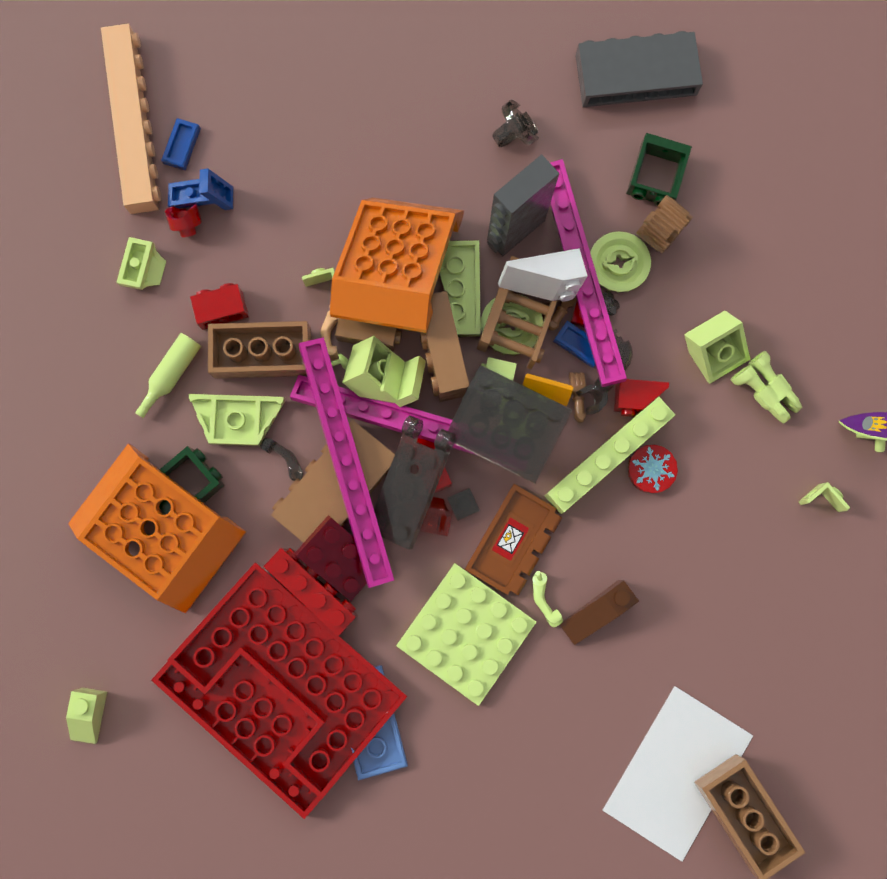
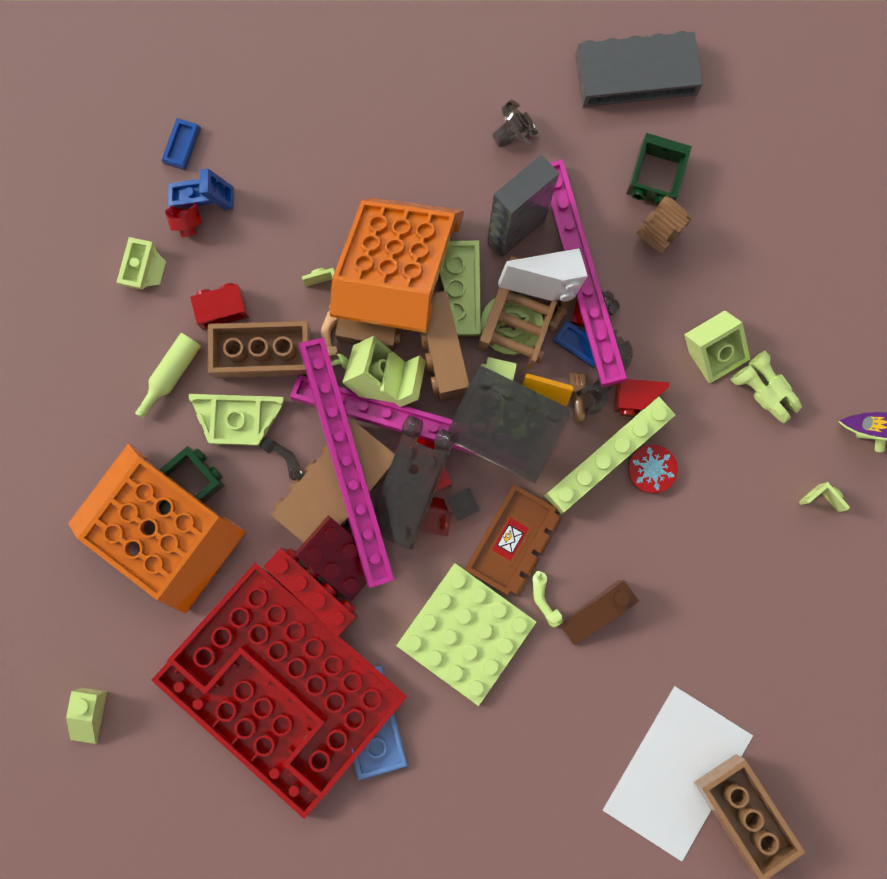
(130, 119): light nougat brick -> none
(626, 247): yellowish green gear -> none

